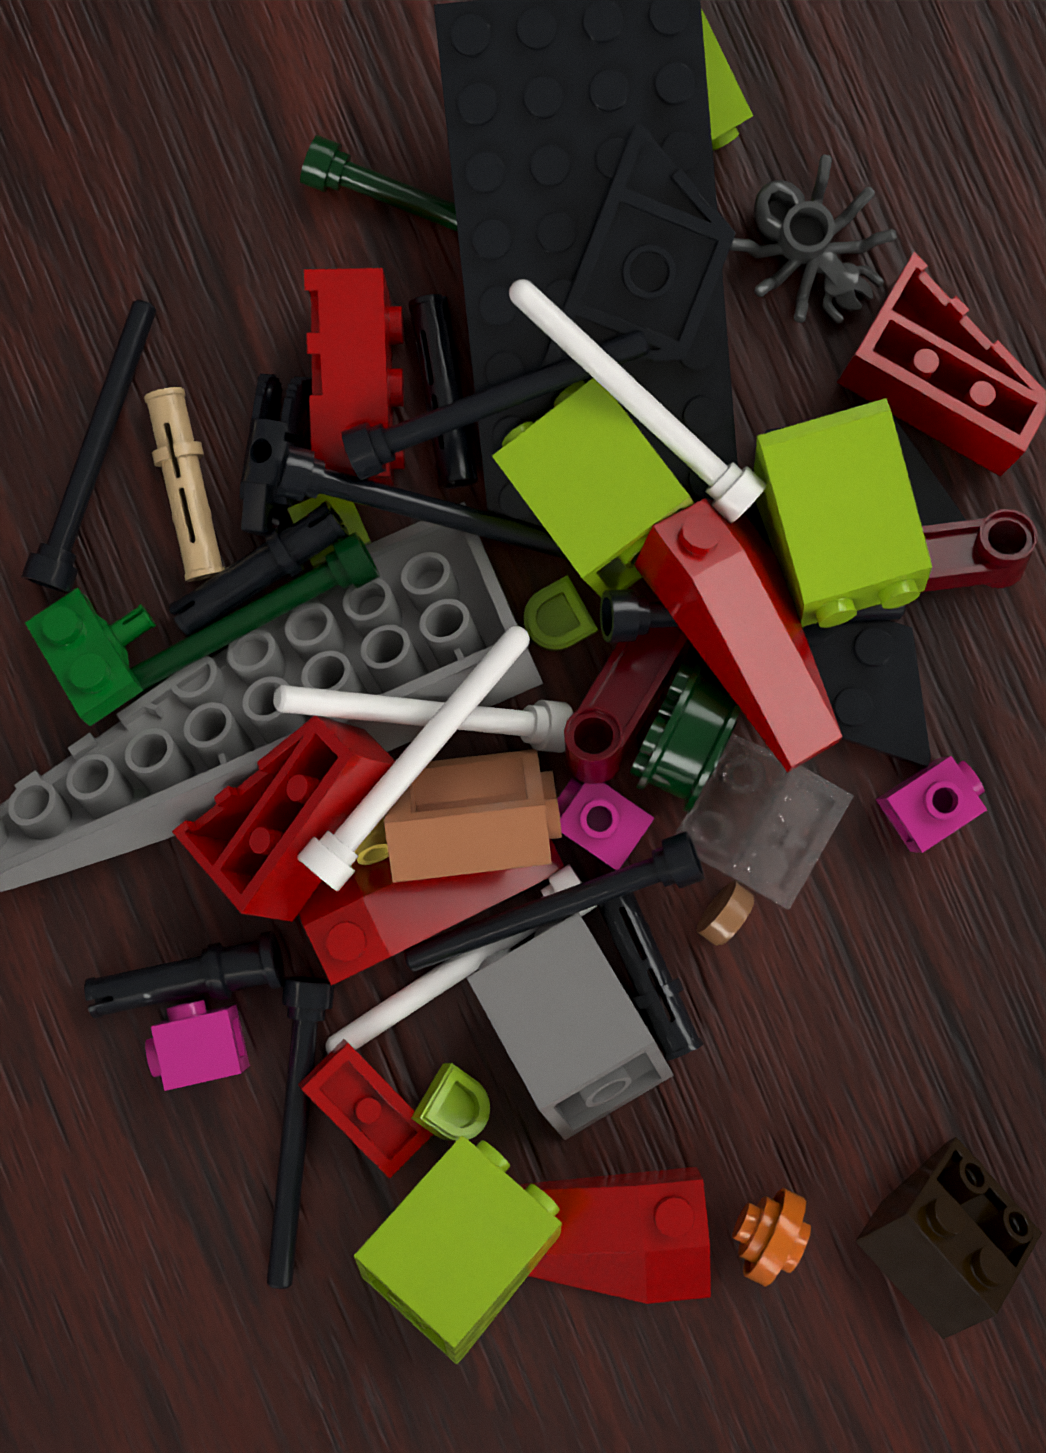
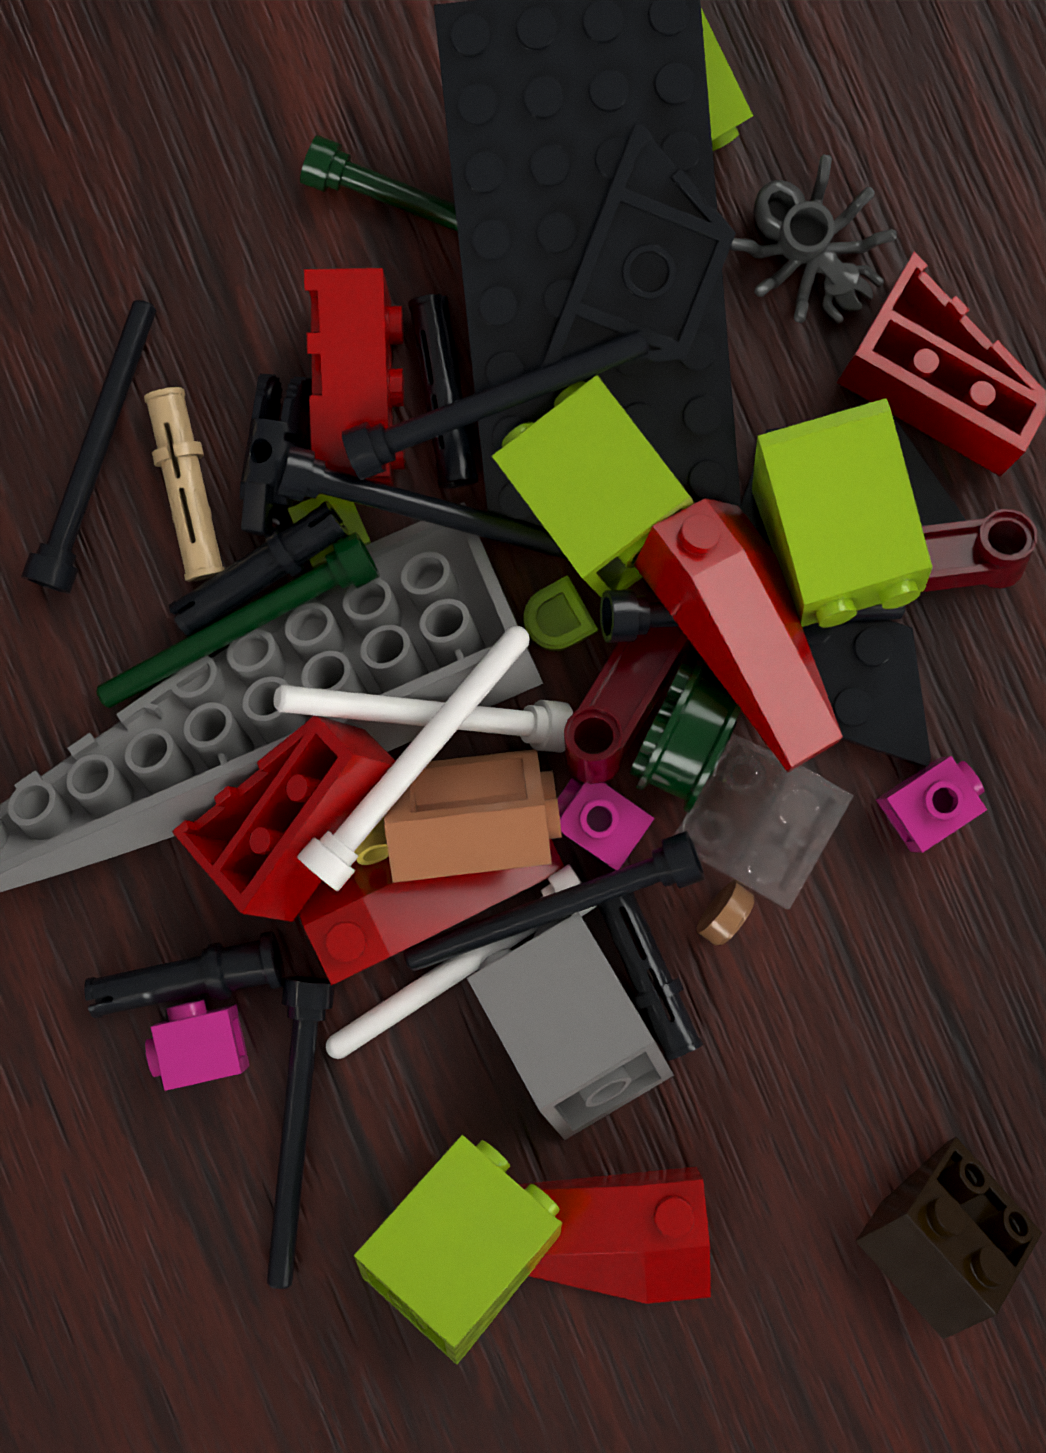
(89, 653): green plate -> none
(365, 1108): red plate -> none
(453, 1105): lime tile -> none
(729, 486): white piece -> none
(772, 1235): orange plate -> none

